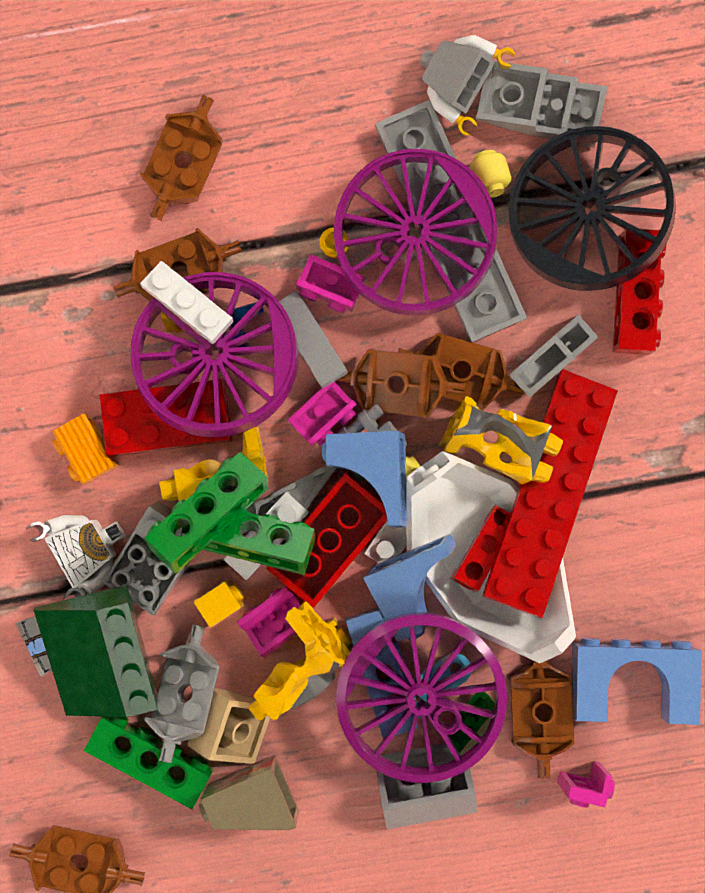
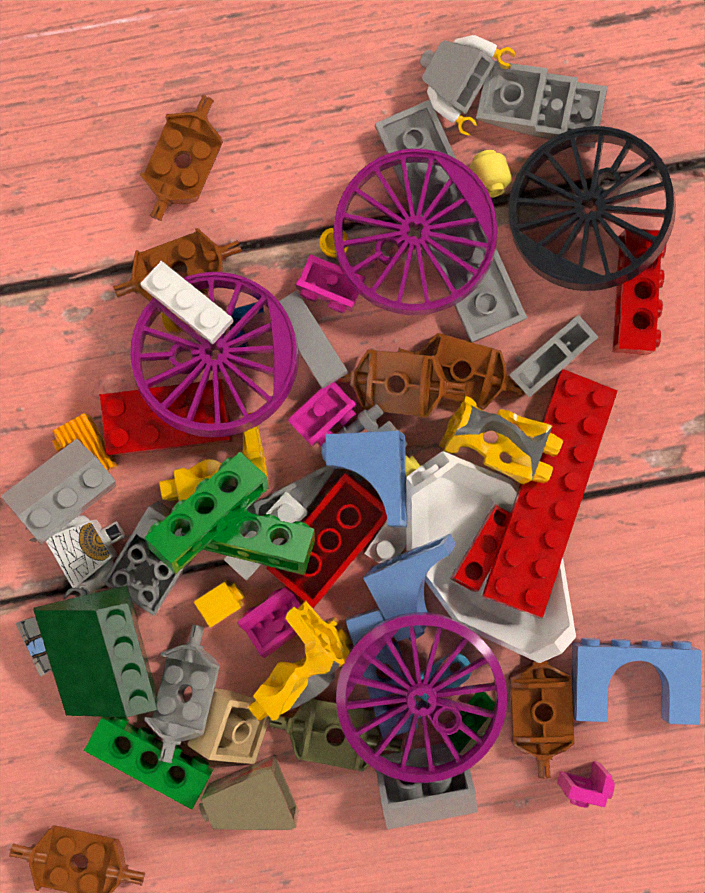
(59, 491): none -> light grey slope
(309, 734): none -> olive plate

